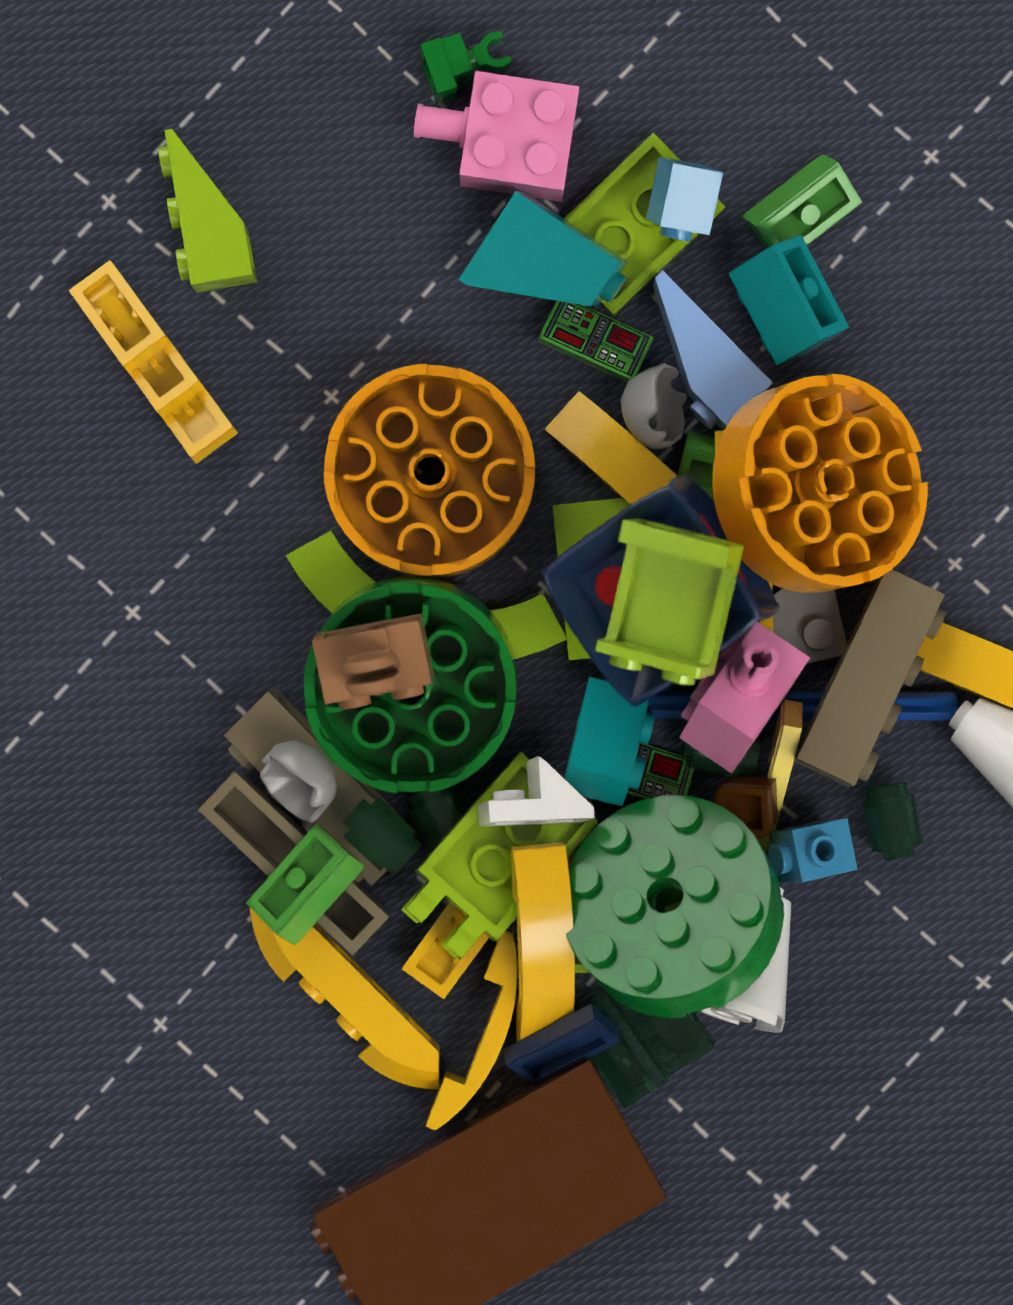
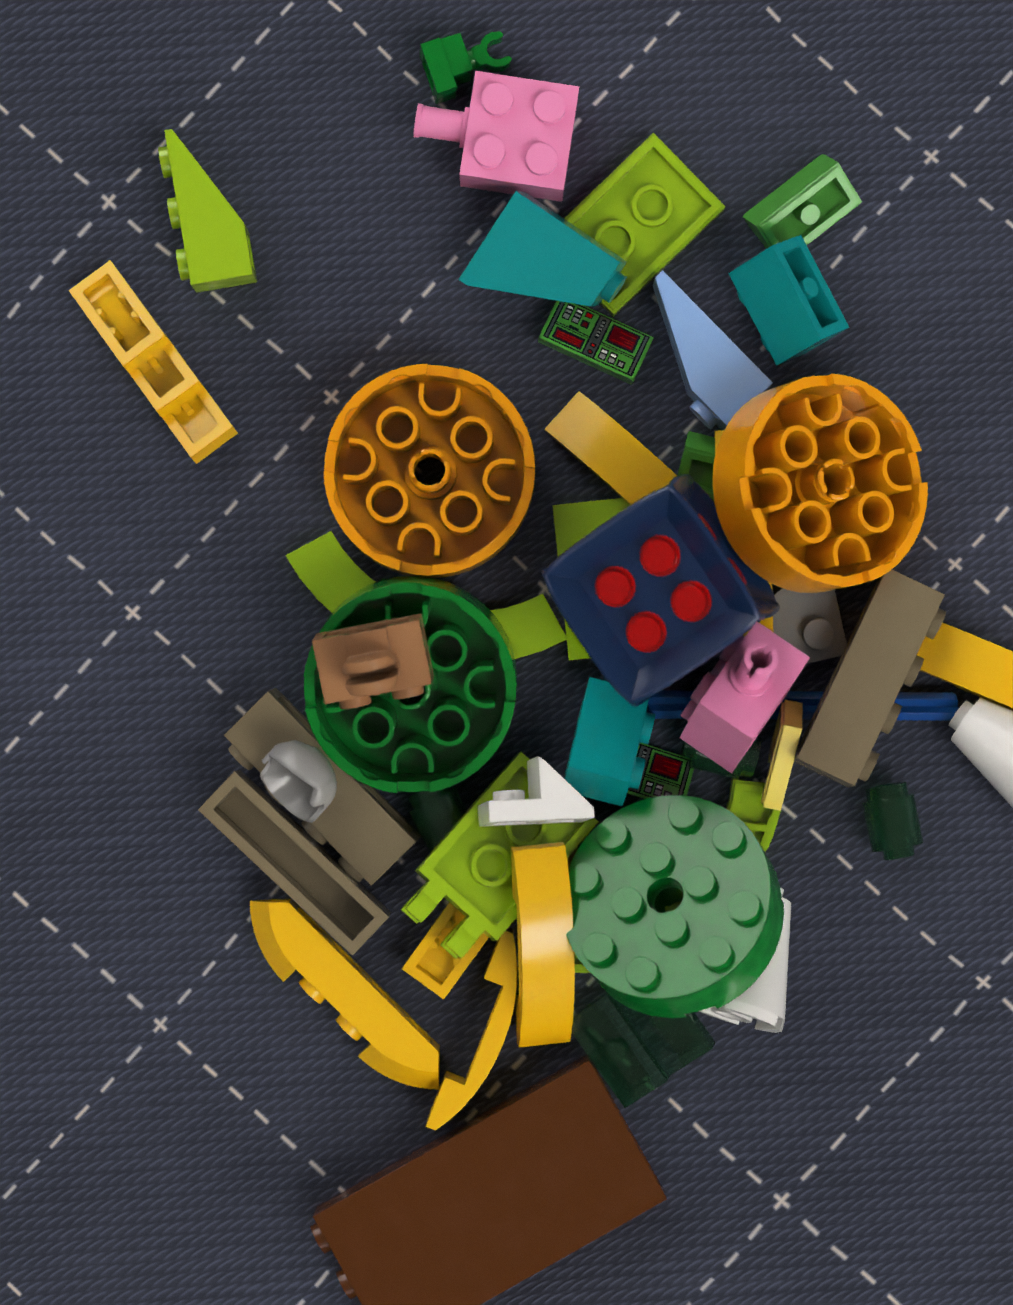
(305, 884): bright green slope -> none
(380, 835): clear green brick -> none
(561, 1045): dark blue tile -> none
(654, 407): light grey hair -> none
(671, 600): lime panel -> none
(683, 198): brick -> none
(751, 801): reddish brown tile -> none
(812, 851): dark azure brick -> none

